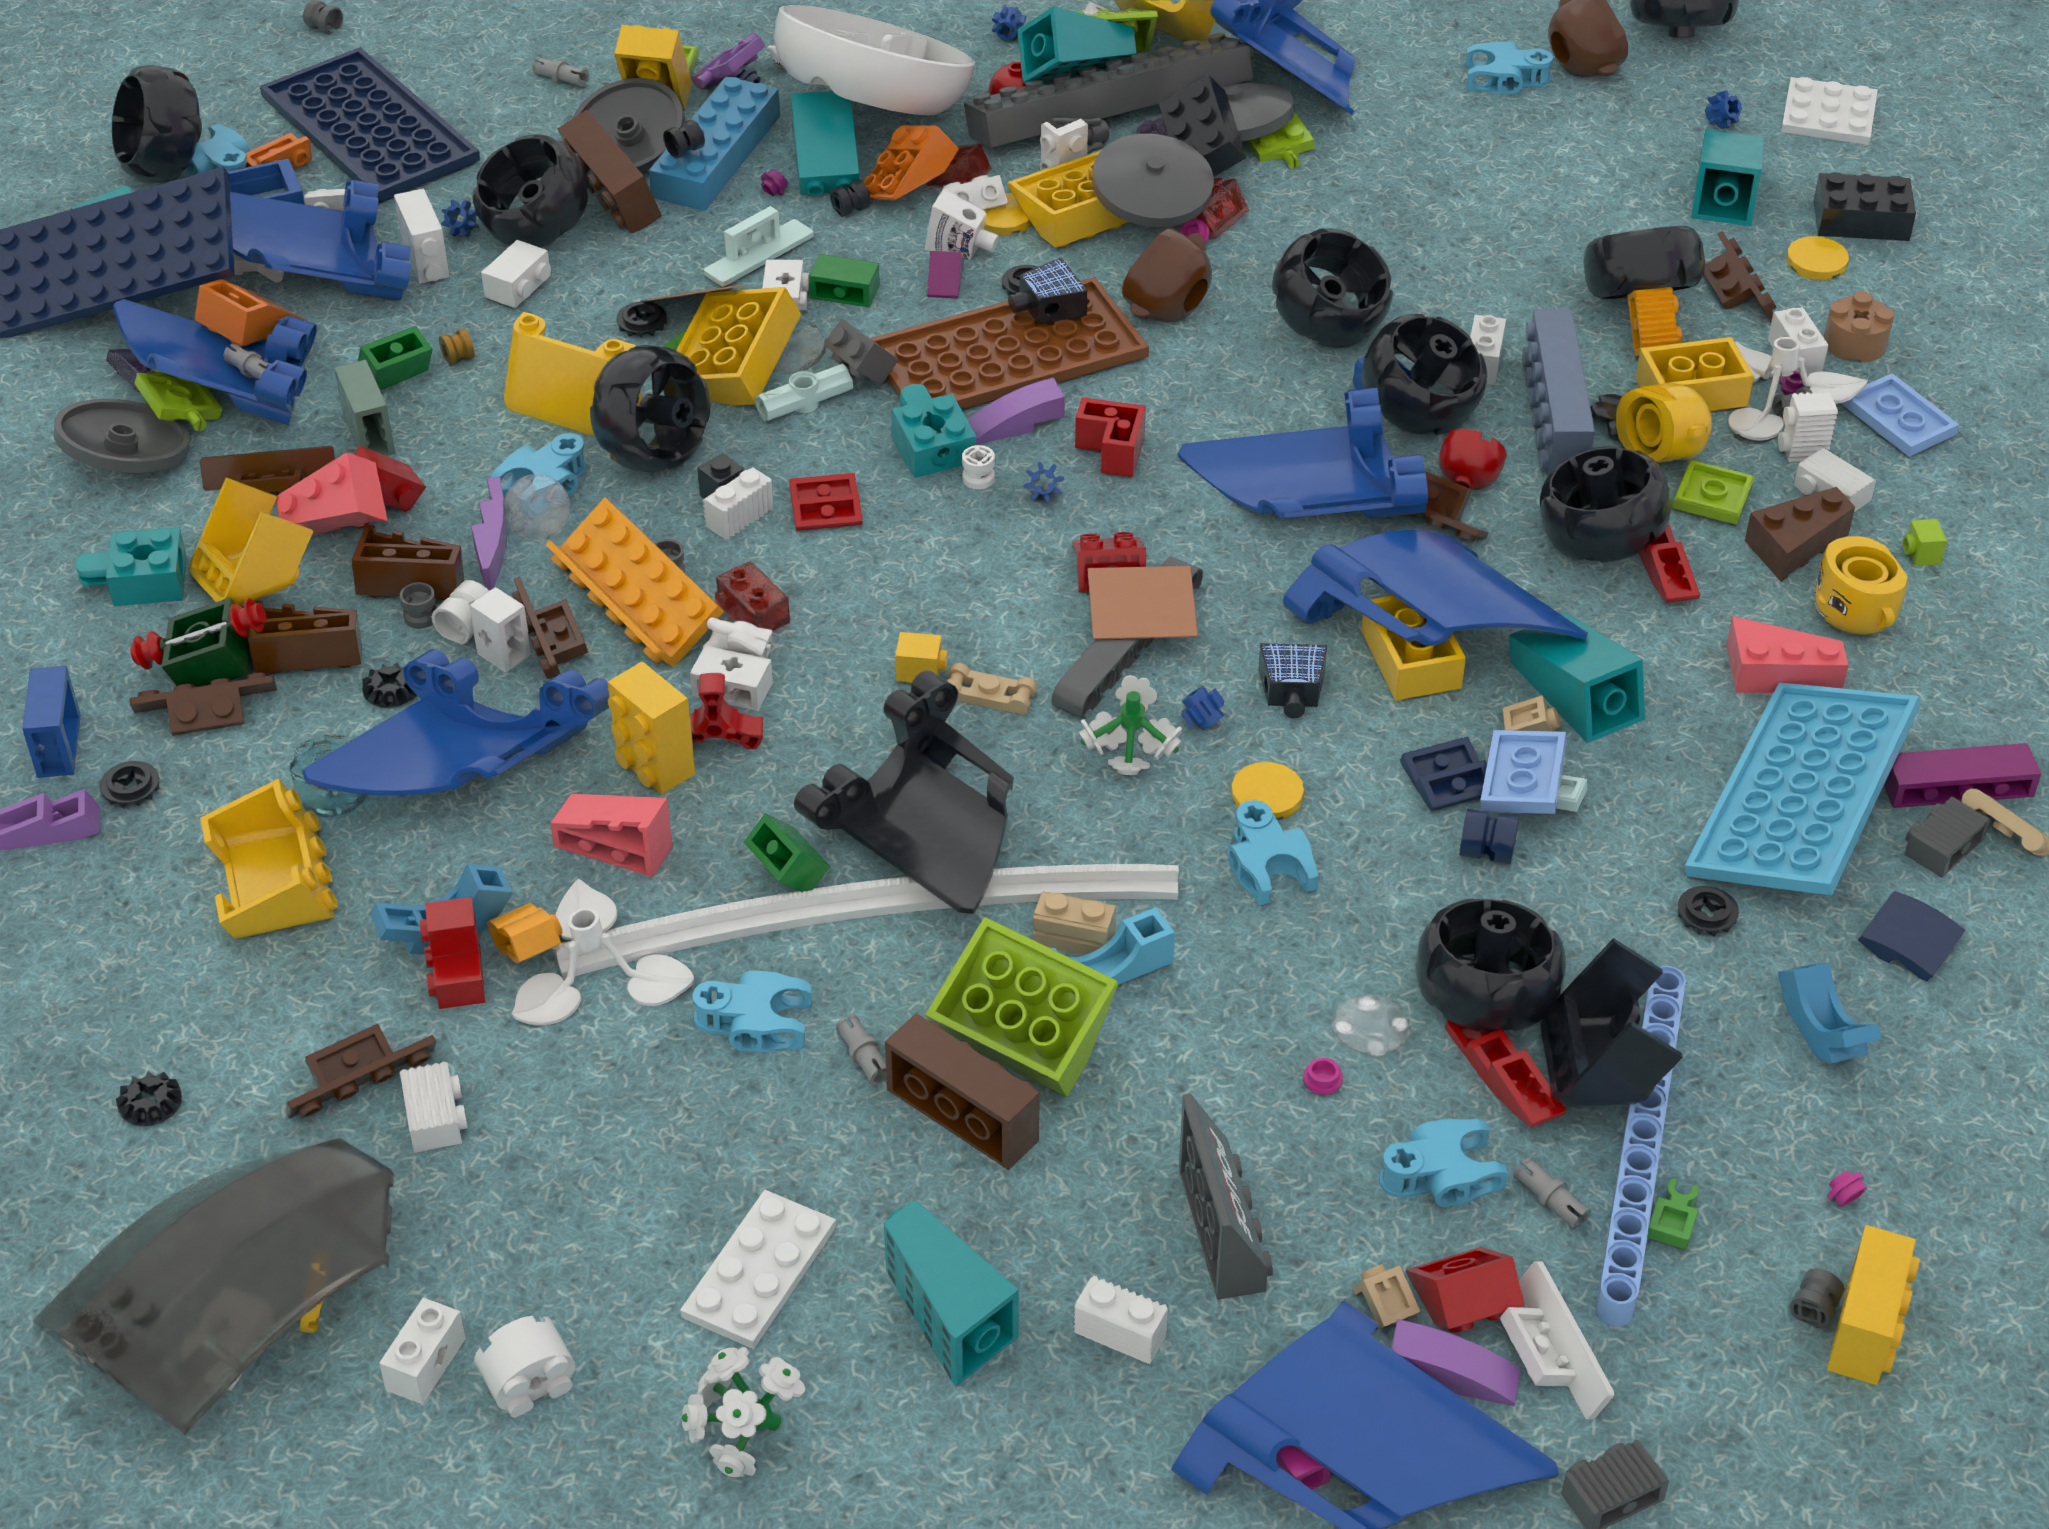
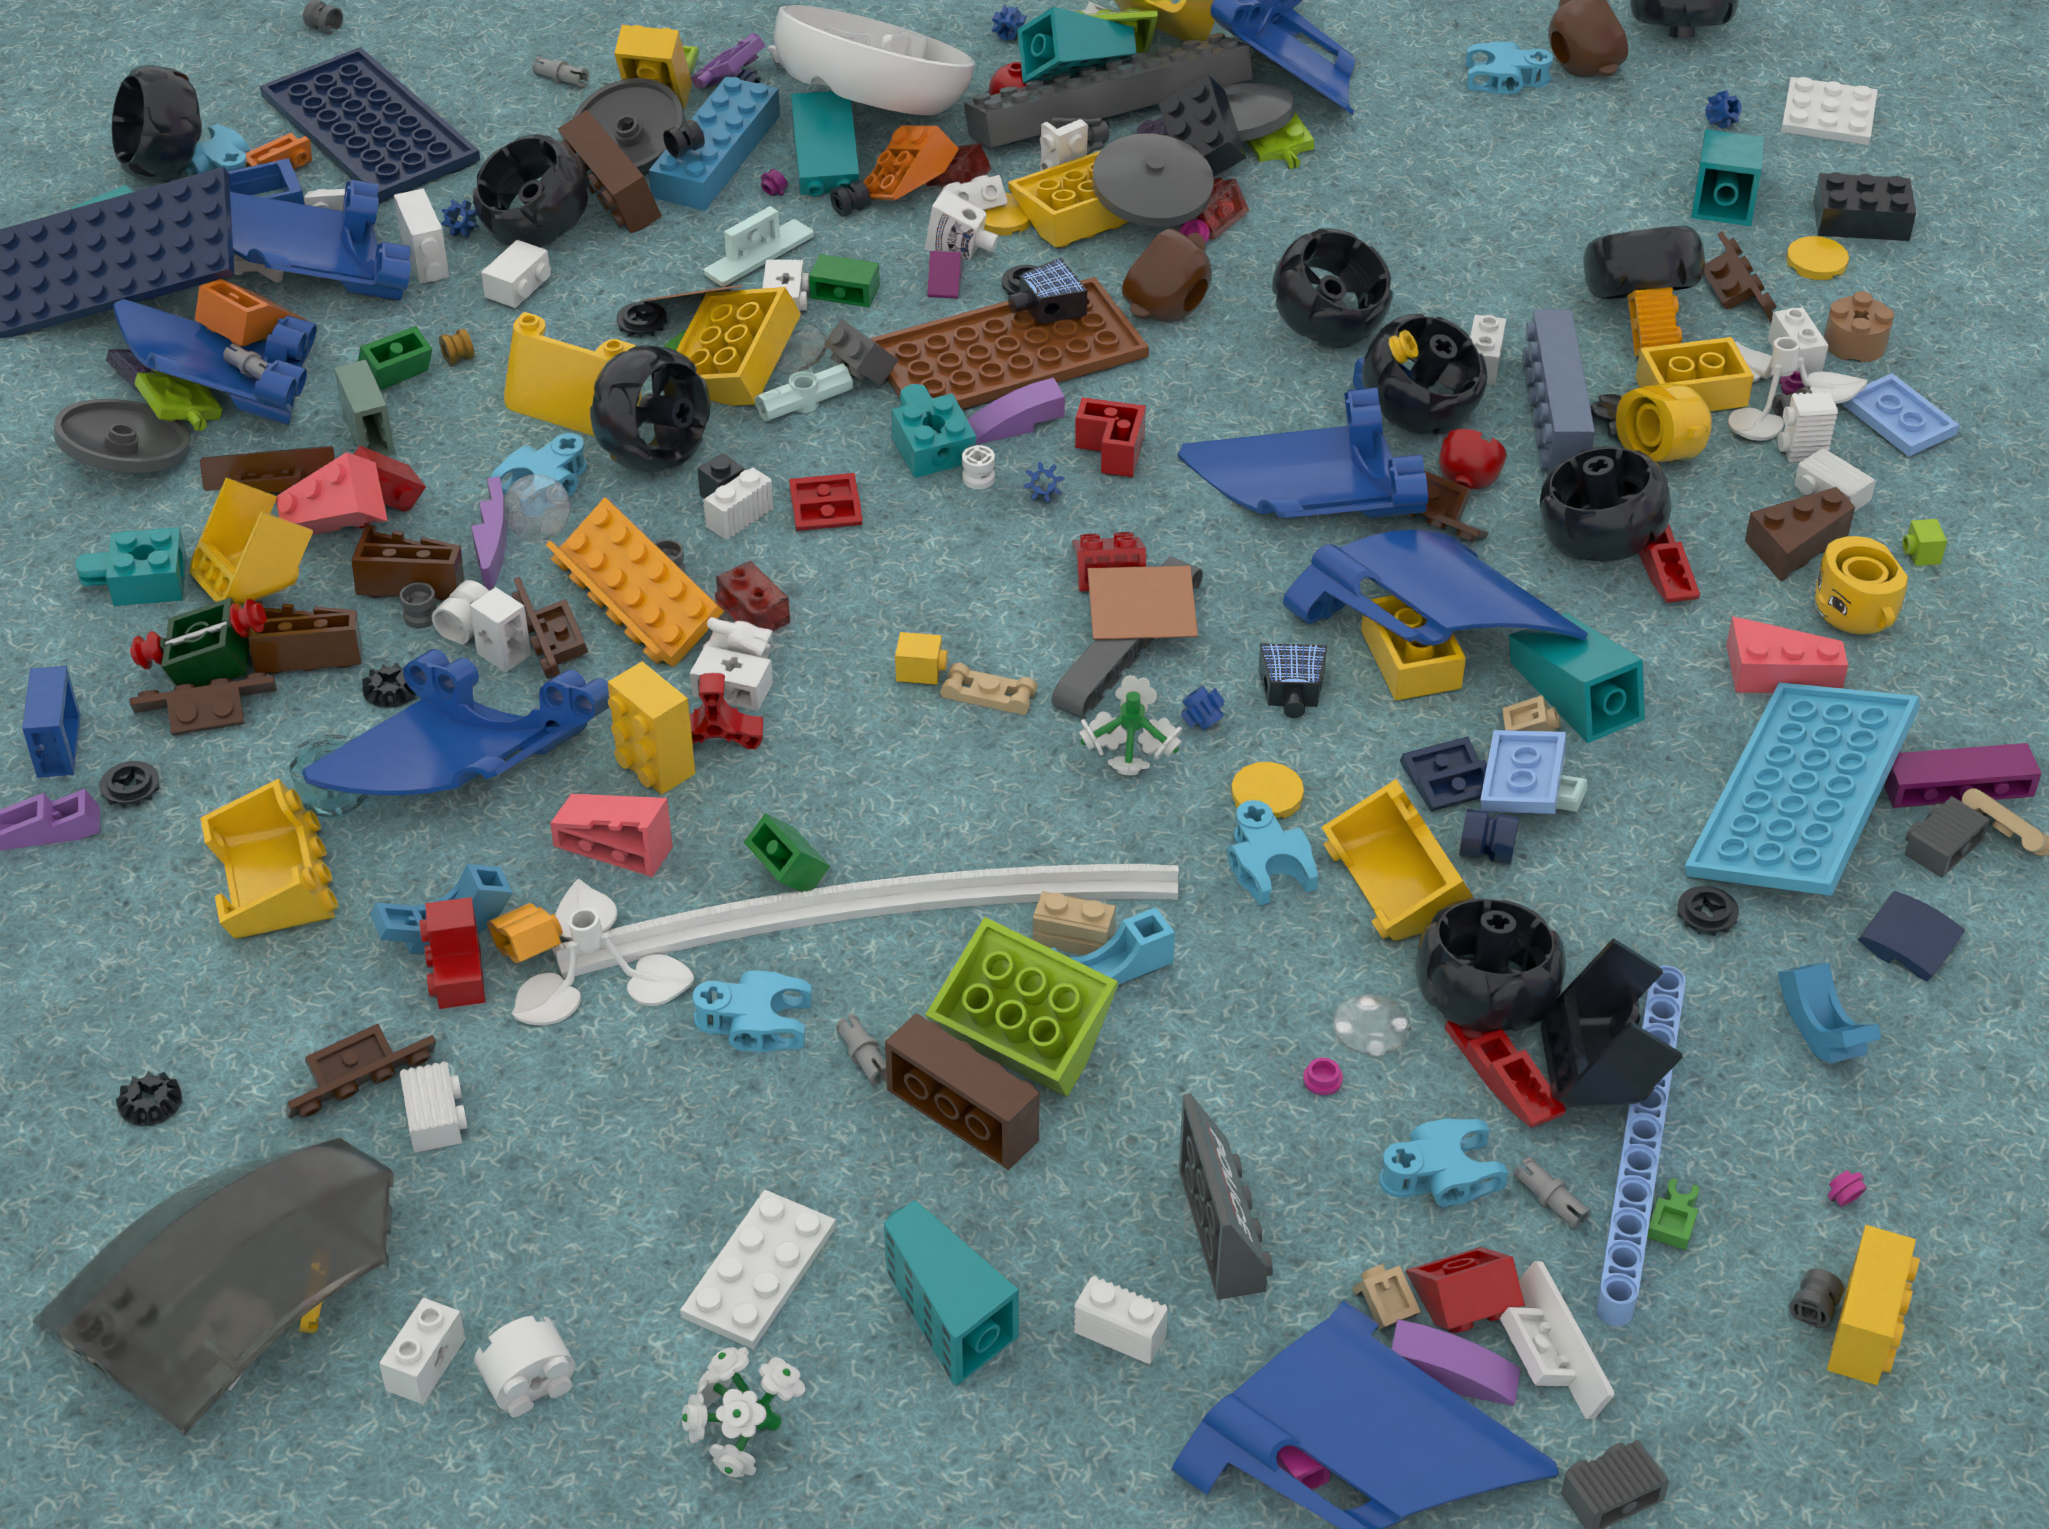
(916, 809): black panel -> none
(1395, 862): none -> yellow windscreen
(1403, 346): none -> yellow bush
(1713, 492): lime plate -> none

